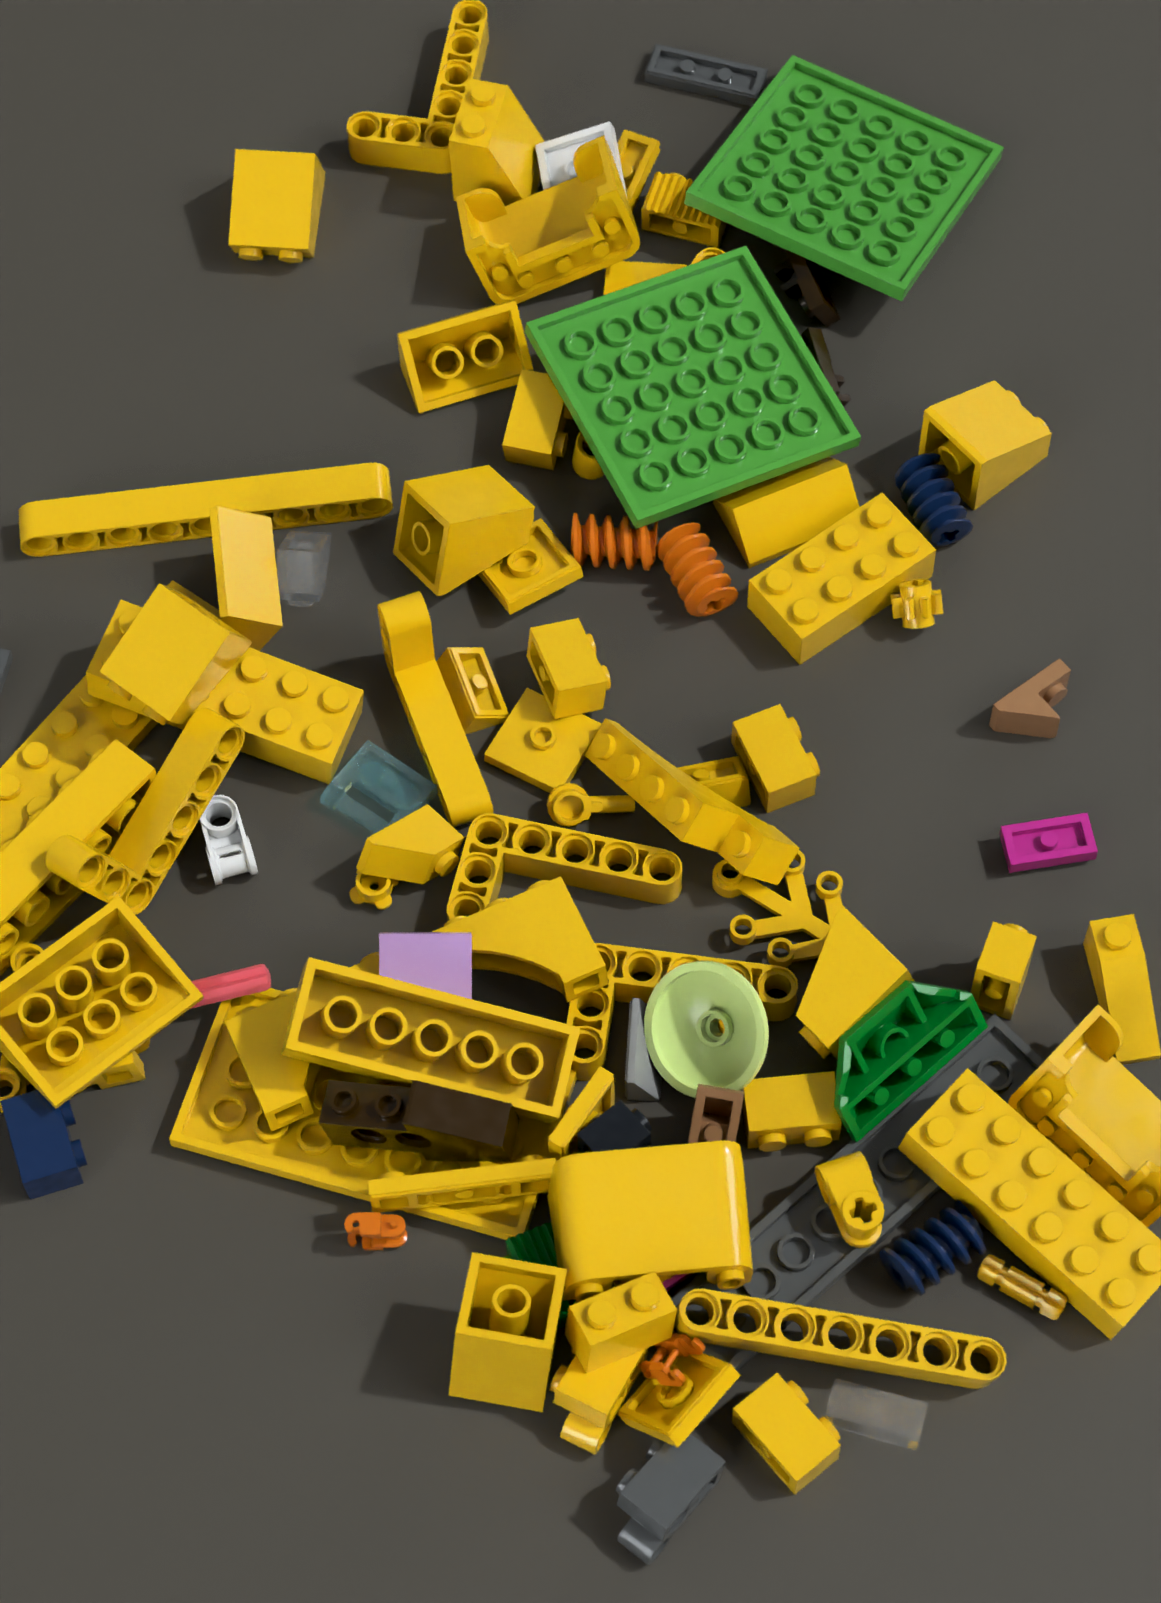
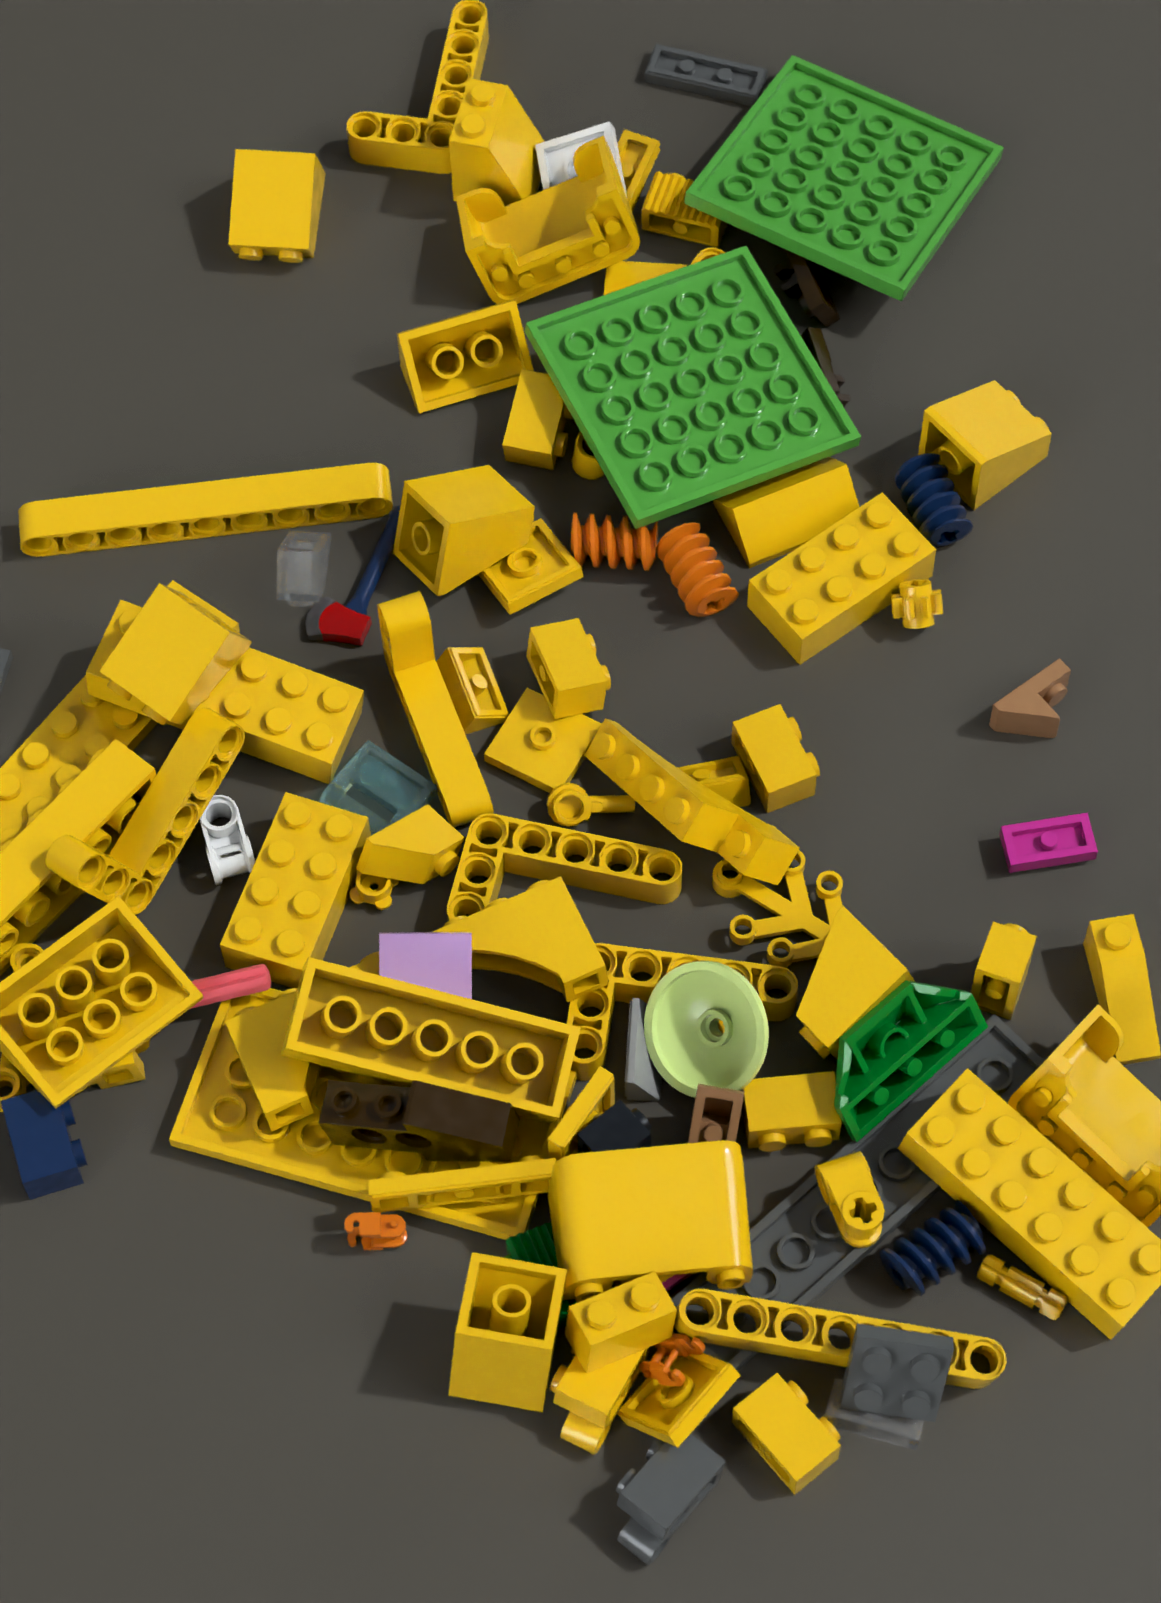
(246, 573): yellow slope -> none
(296, 889): none -> yellow brick
(350, 623): none -> piece
(896, 1372): none -> dark grey plate

